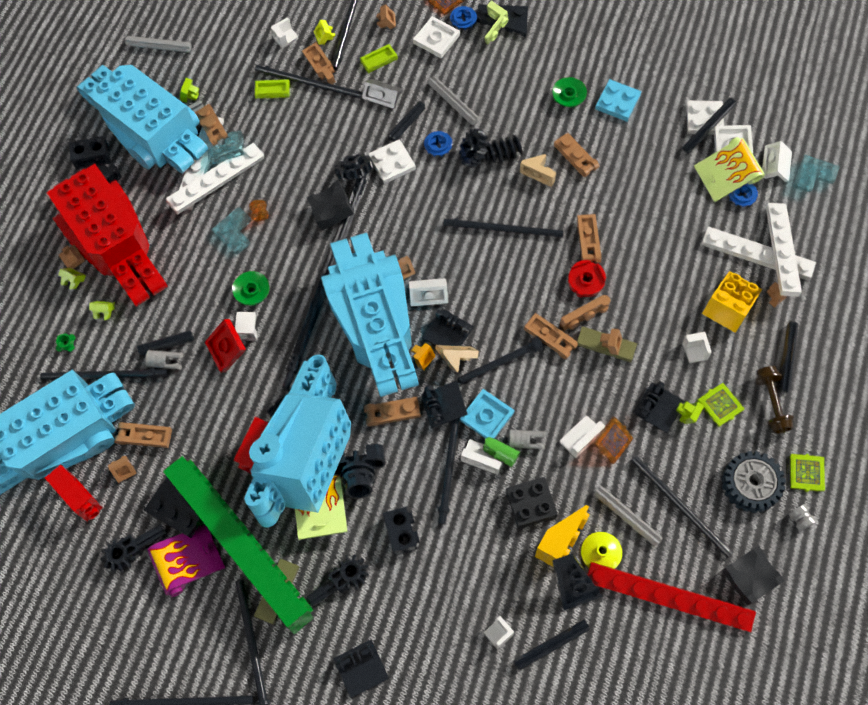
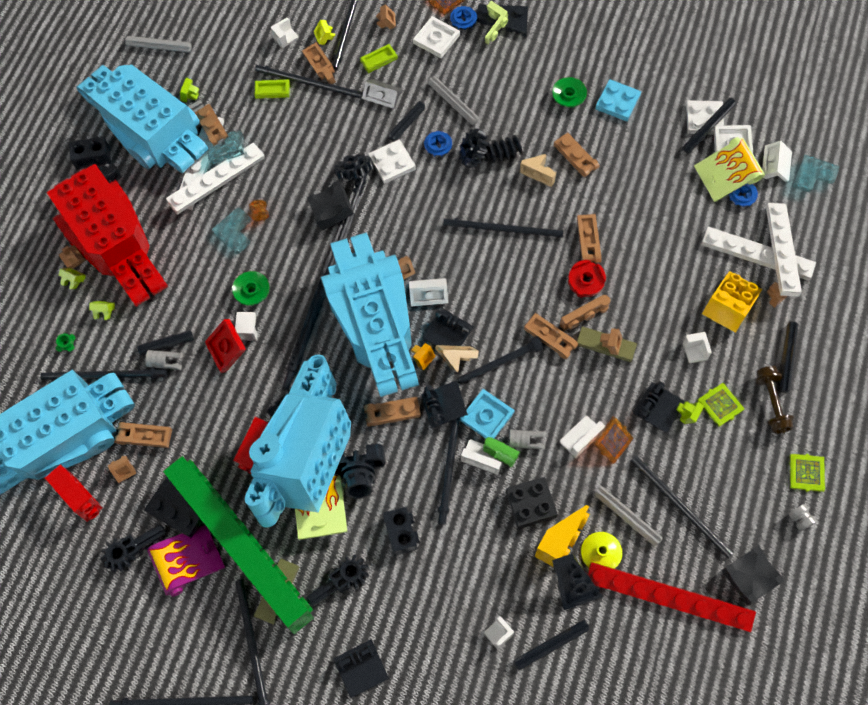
(760, 468): wheel -> none

